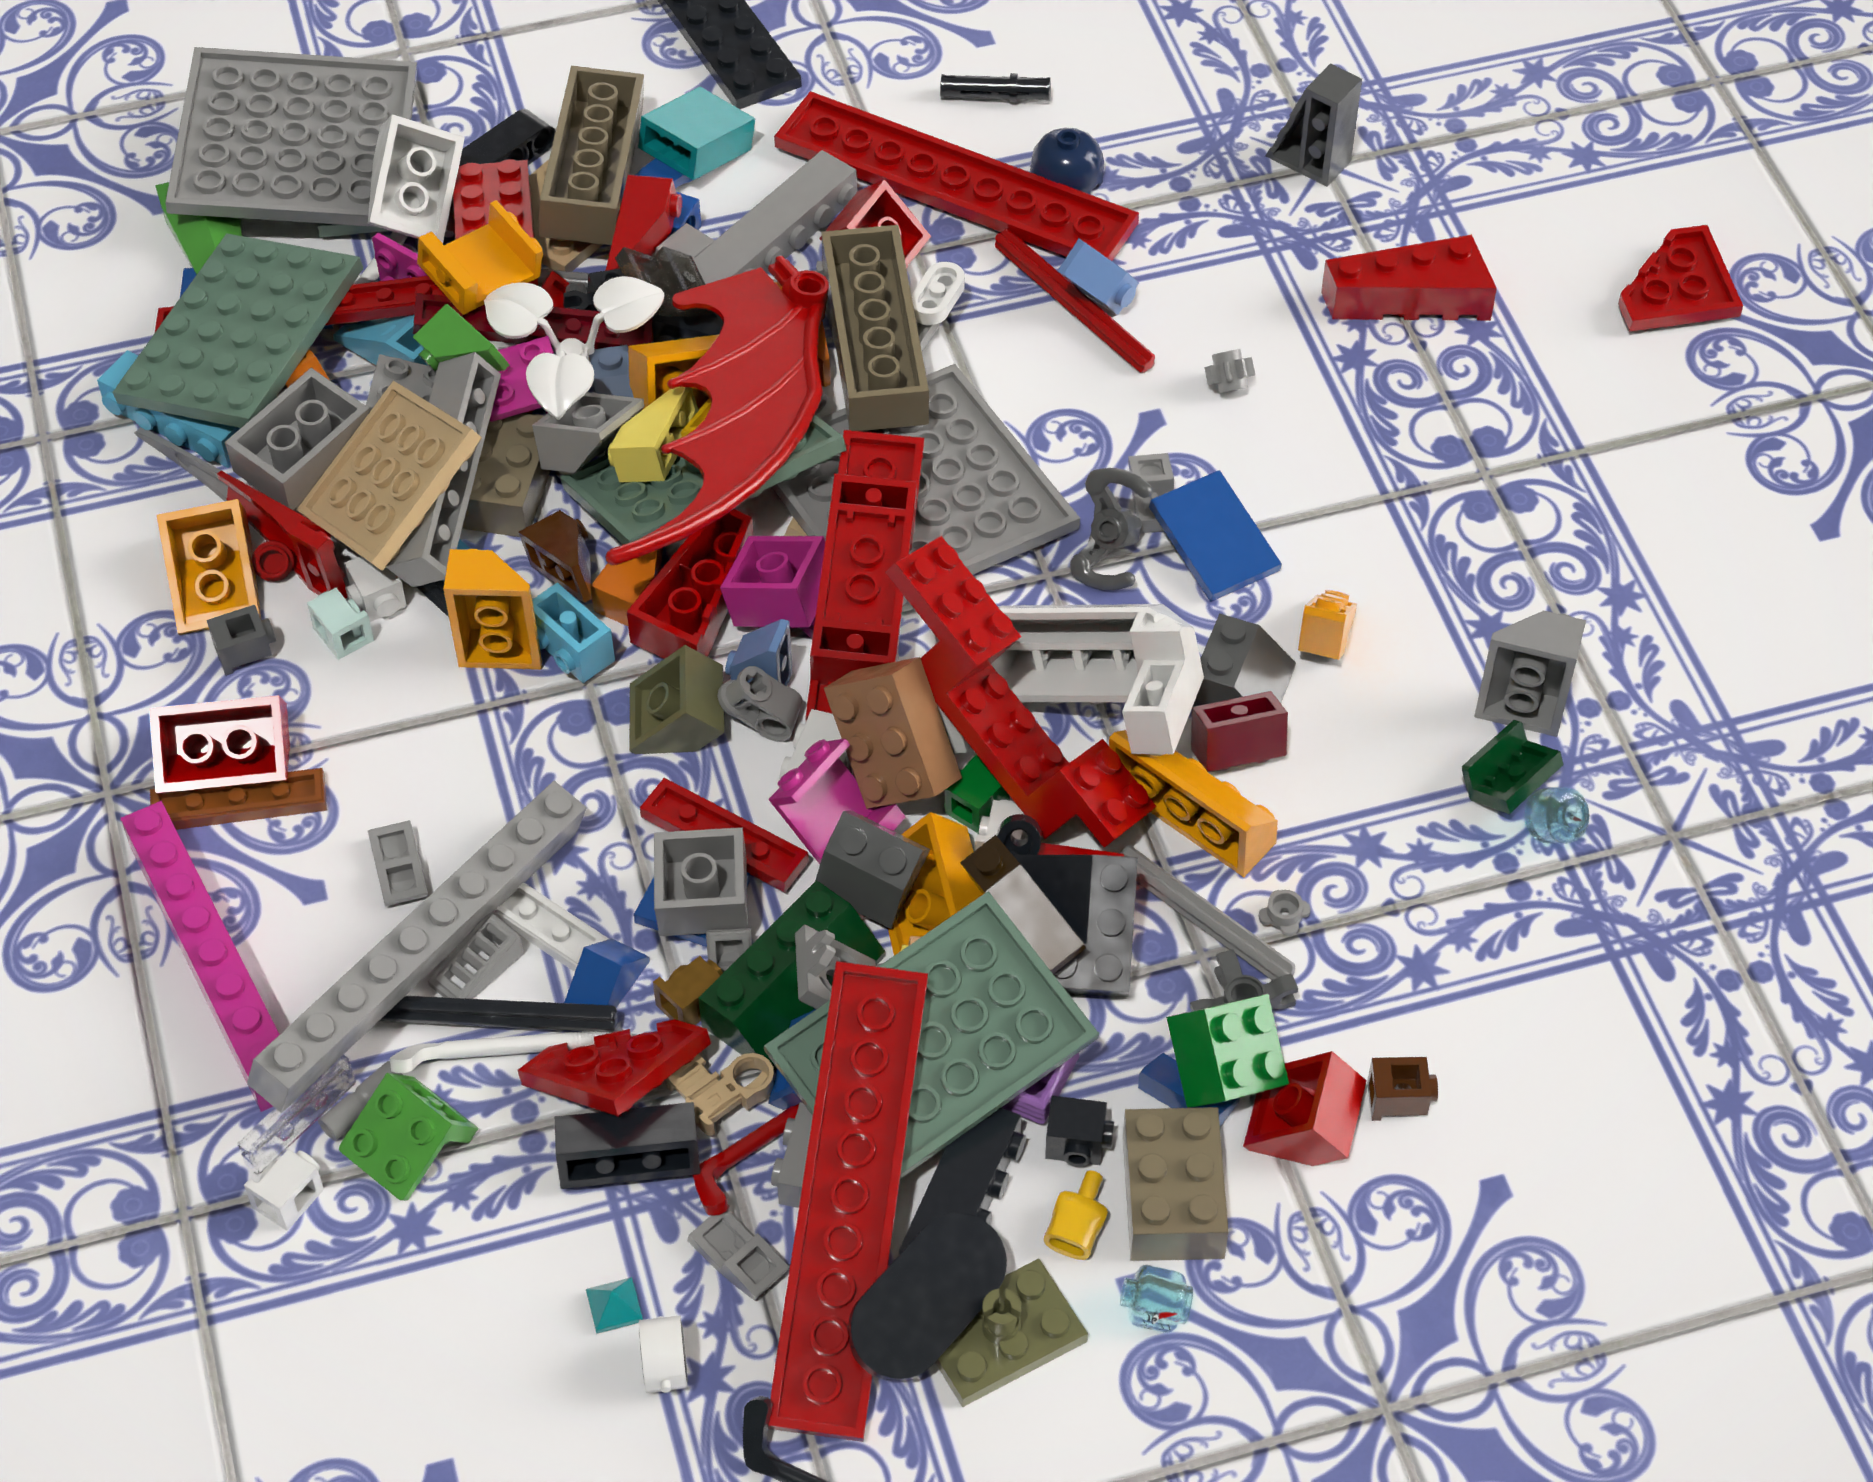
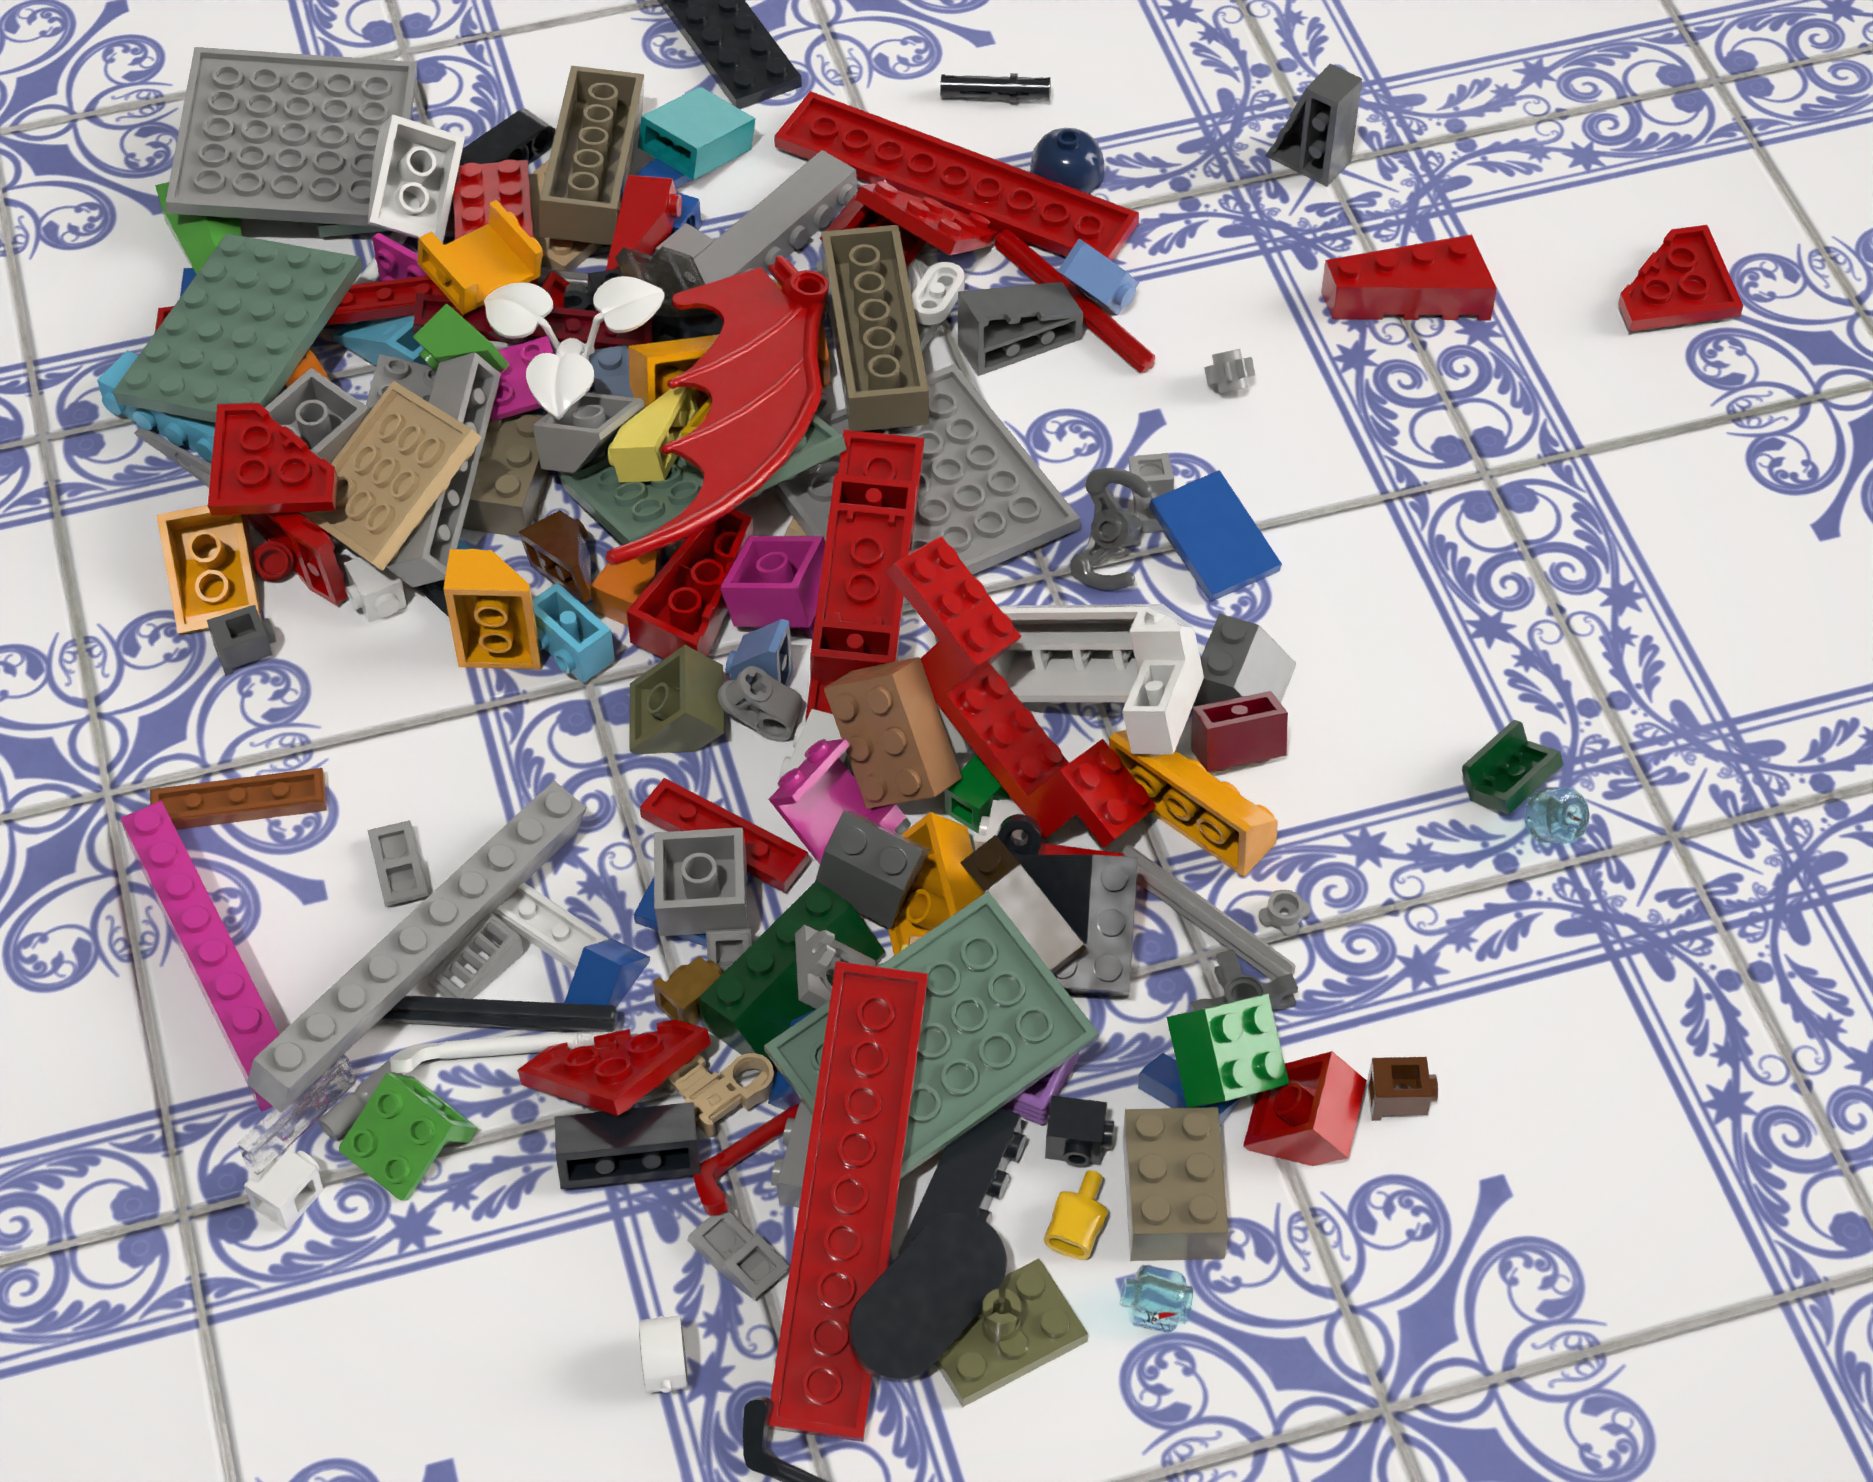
(220, 744): slope -> none
(265, 466): none -> red plate
(340, 623): light aqua brick -> none
(614, 1305): teal slope -> none
(929, 219): none -> red plate
(1015, 323): none -> dark grey wedge
(1327, 624): light orange slope -> none
(1531, 671): light grey slope -> none

